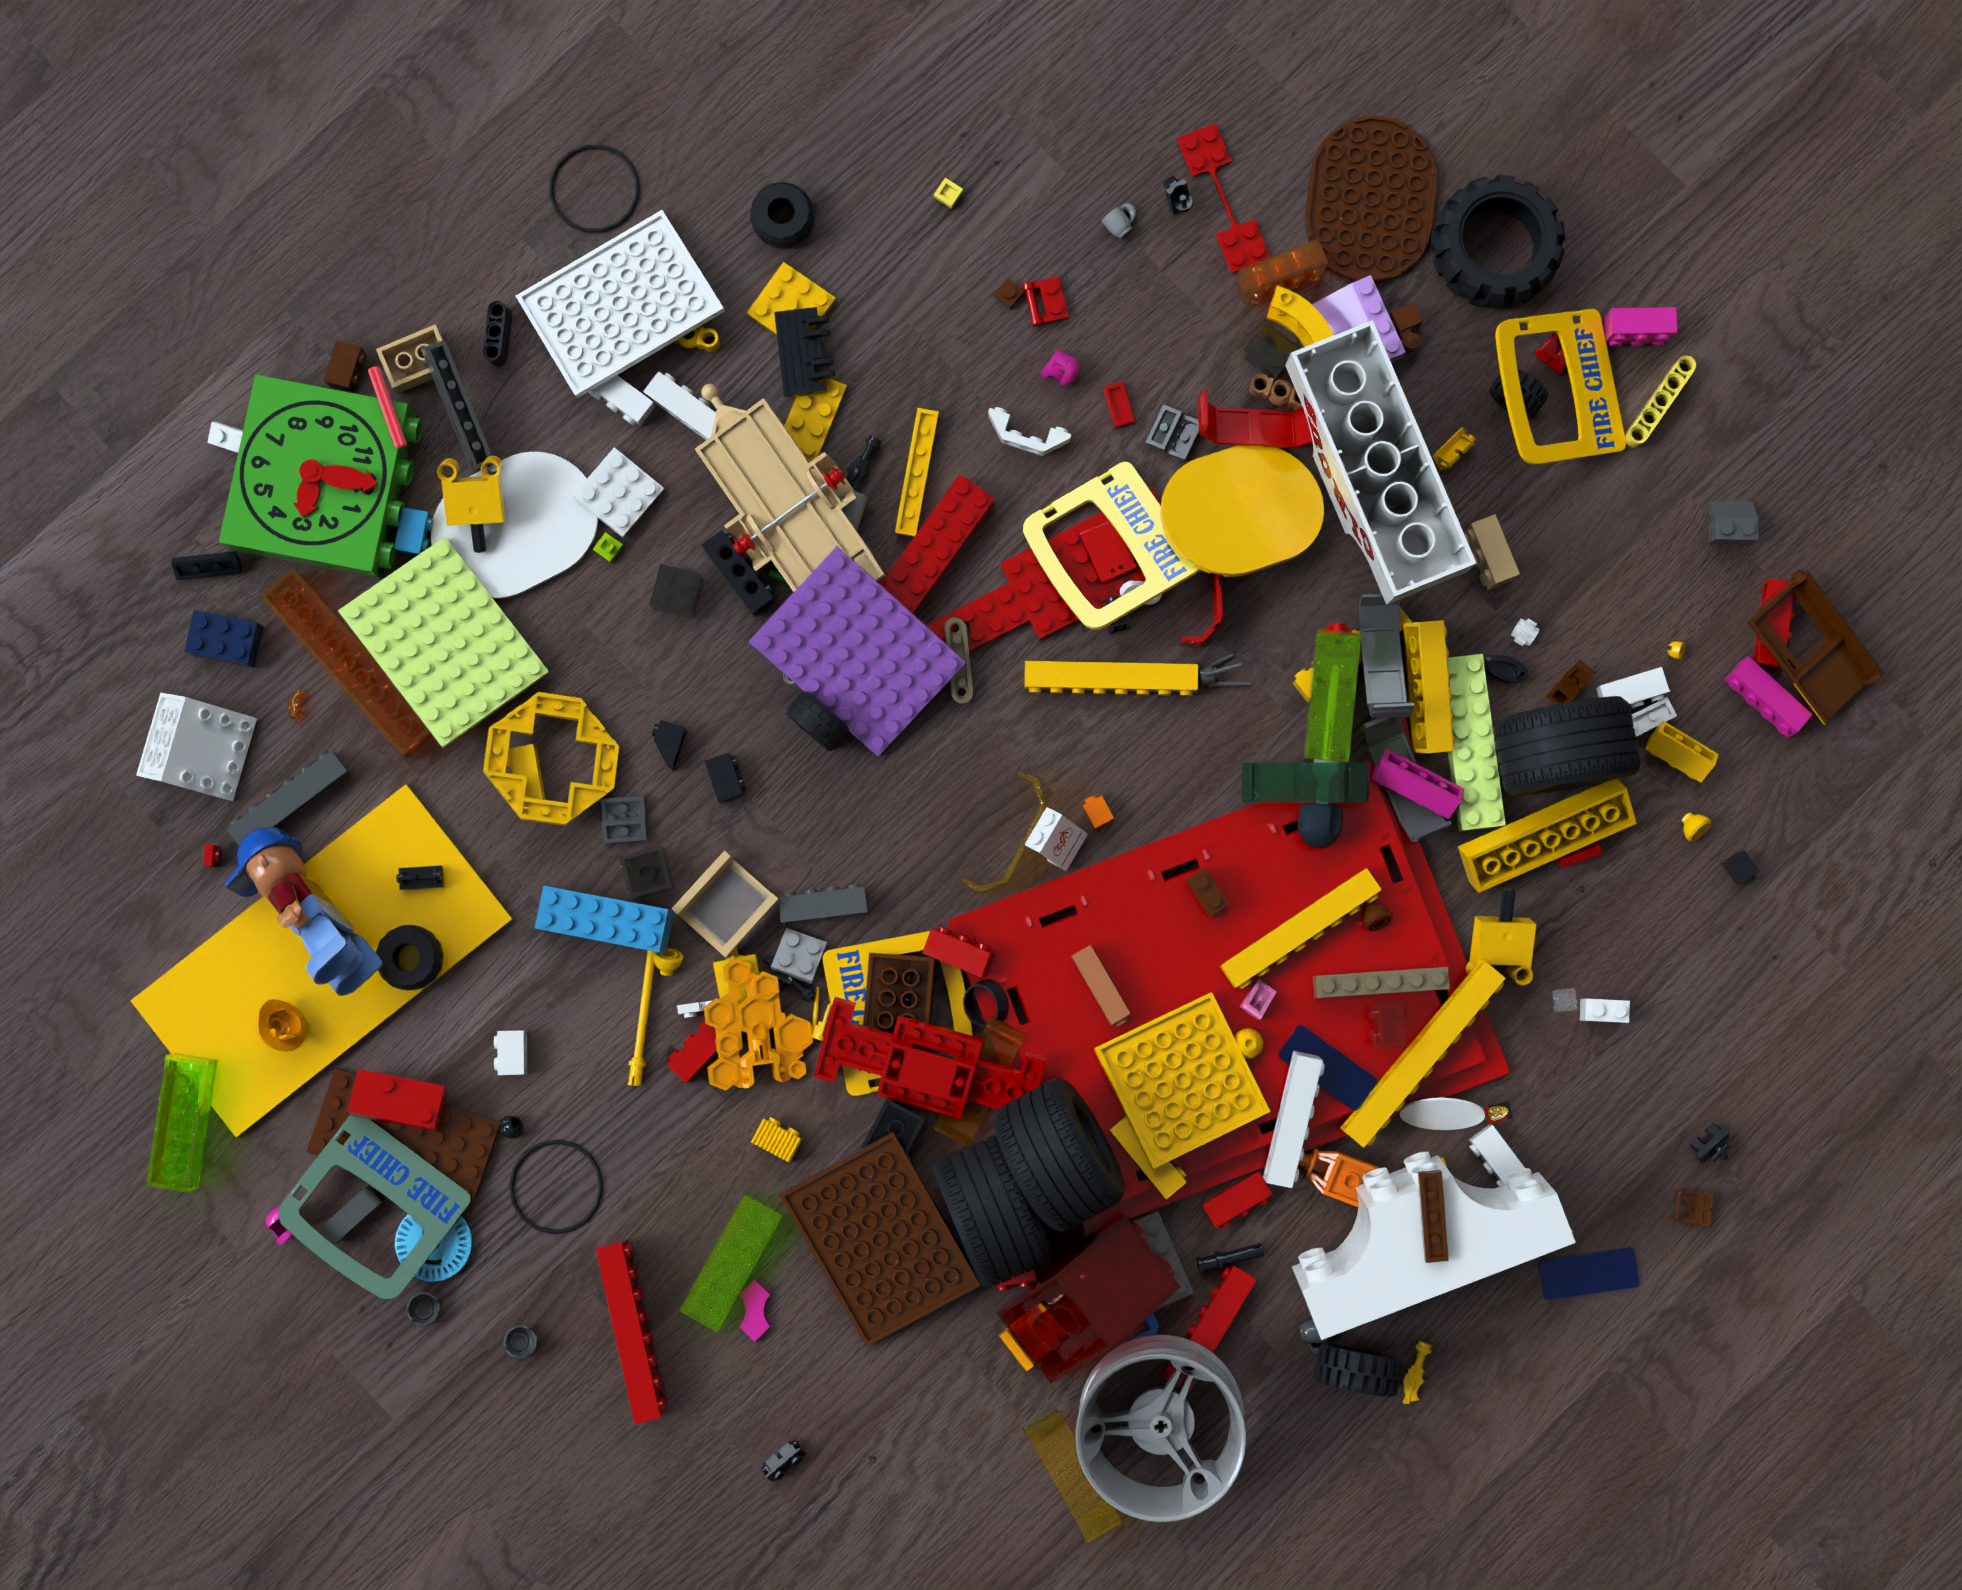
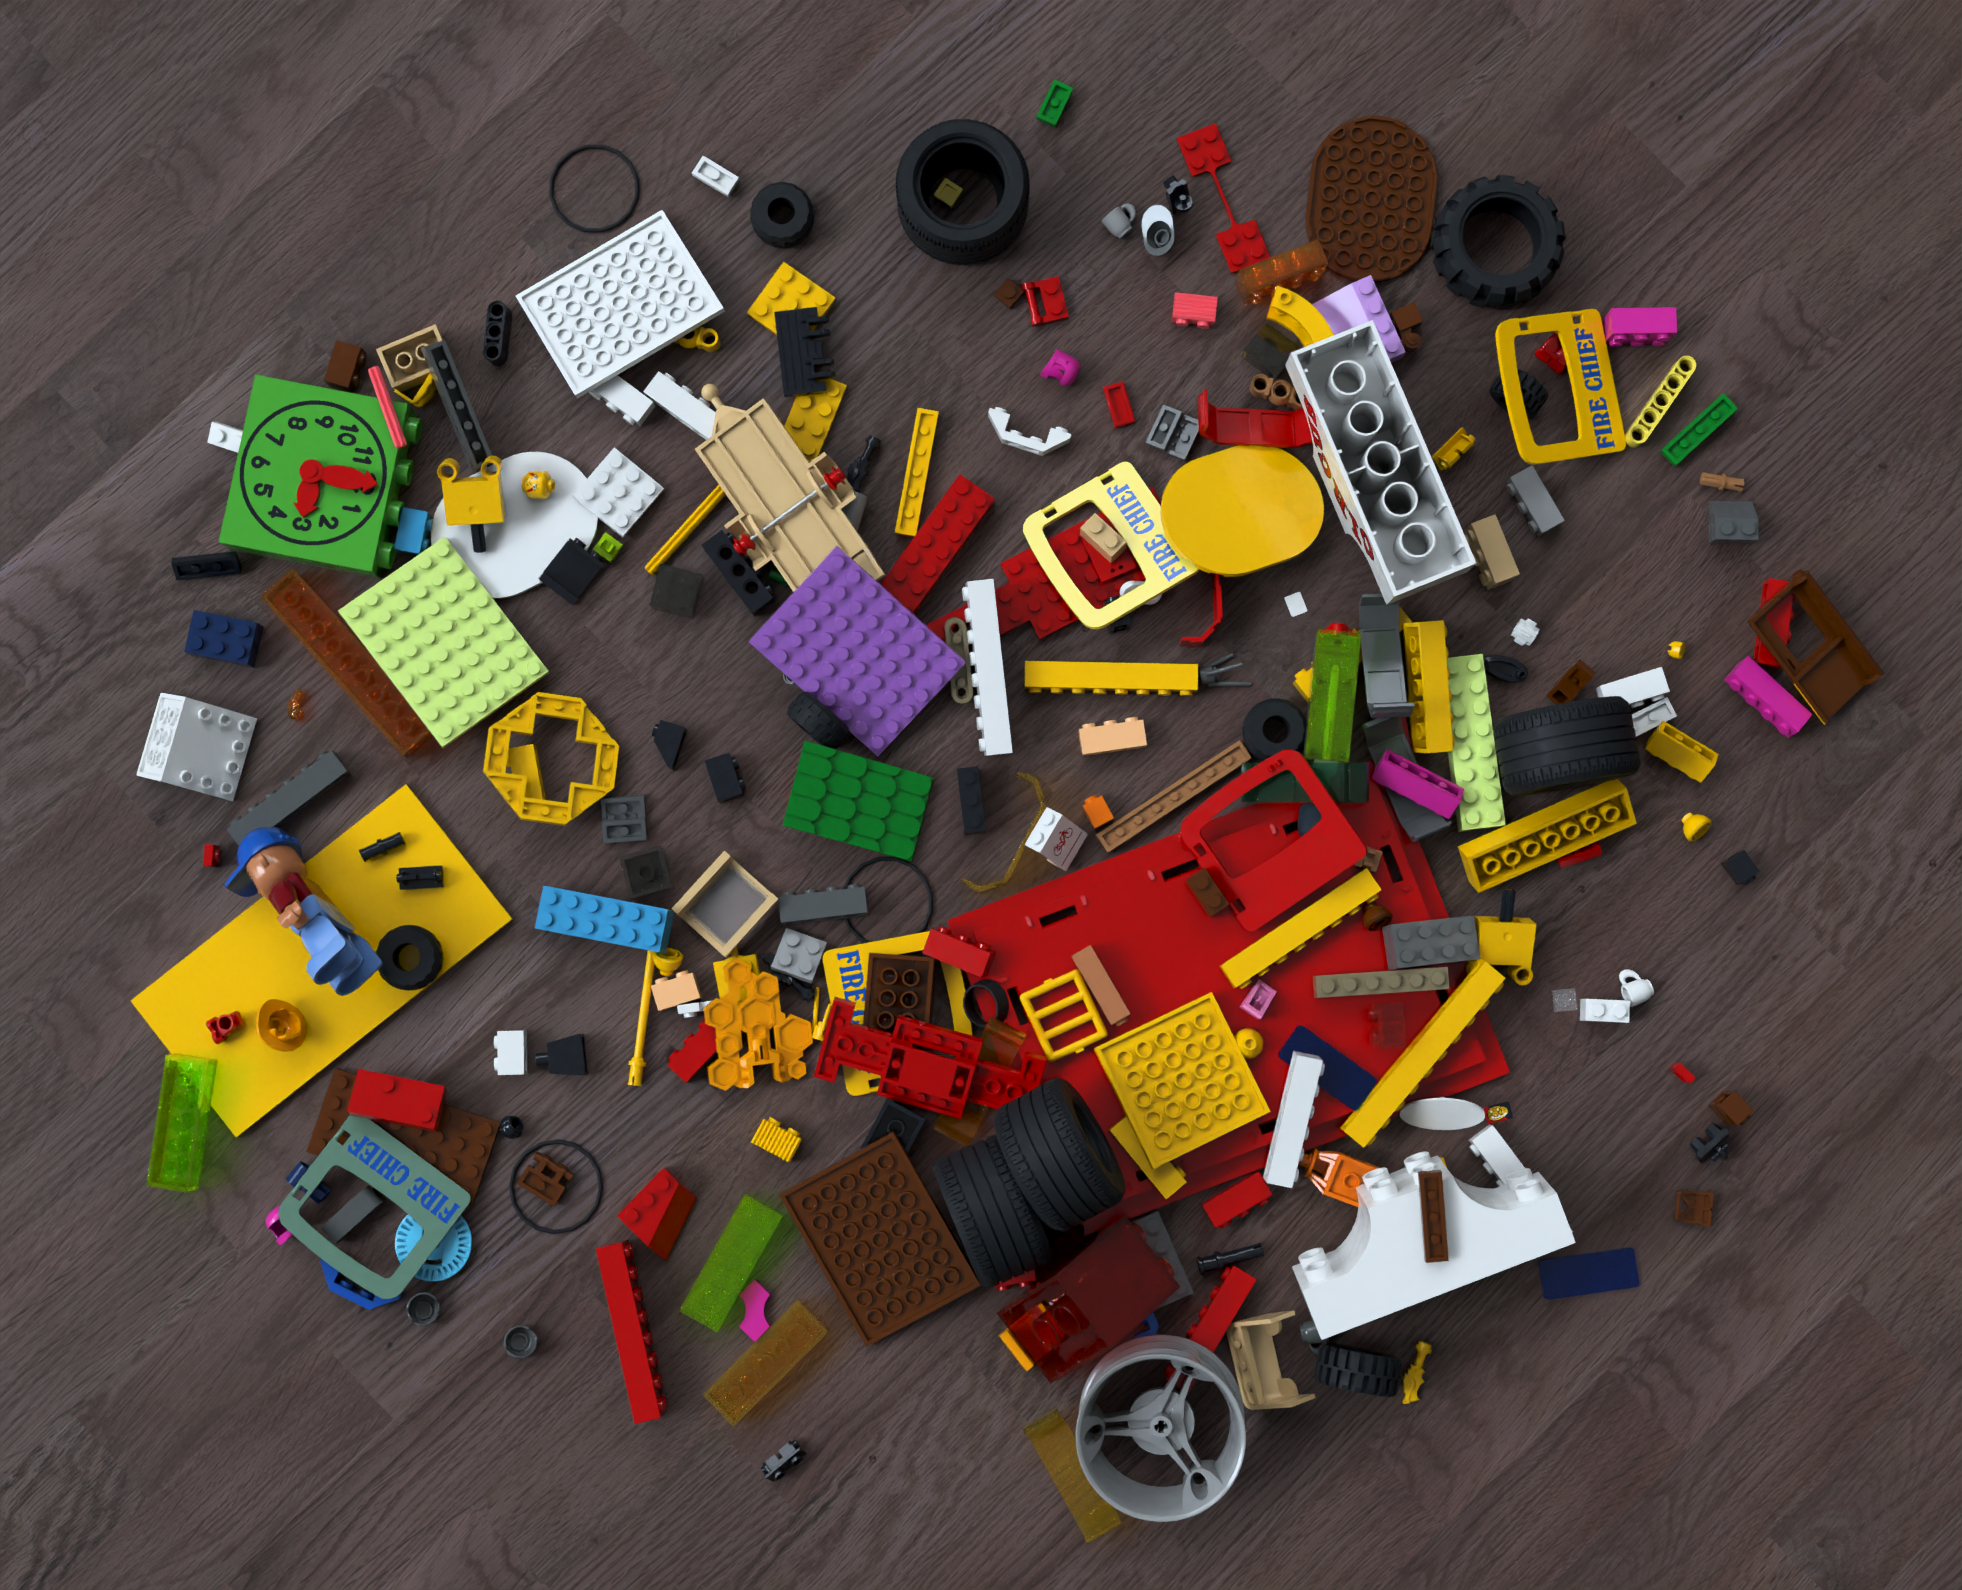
(224, 1026): none -> red plate
(295, 1175): none -> dark blue piece
(345, 1289): none -> blue slope
(382, 846): none -> black pin
(424, 394): none -> yellow piece
(538, 484): none -> yellow head
(541, 1184): none -> reddish brown plate
(565, 1056): none -> black torso
(571, 570): none -> black panel
(659, 1212): none -> red wedge
(676, 991): none -> light nougat brick
(685, 530): none -> yellow axle
(715, 176): none -> white plate
(766, 1362): none -> clear yellow brick
(857, 801): none -> green piece
(905, 863): none -> black piece
(965, 146): none -> black tyre
(971, 800): none -> black brick
(988, 667): none -> white brick
(1054, 103): none -> green plate
(1092, 1014): none -> yellow bar
(1103, 538): none -> tan brick
(1112, 736): none -> light nougat brick
(1158, 230): none -> dark grey piece
(1173, 796): none -> medium nougat plate
(1194, 310): none -> coral brick
(1258, 1364): none -> tan windscreen
(1273, 709): none -> black tyre
(1295, 604): none -> white sticker
(1297, 869): none -> red door
(1370, 860): none -> medium nougat tile
(1431, 943): none -> dark grey brick
(1534, 501): none -> light grey brick
(1635, 991): none -> white piece
(1682, 1073): none -> red tile
(1698, 429): none -> green plate
(1721, 481): none -> medium nougat axle
(1731, 1108): none -> reddish brown brick

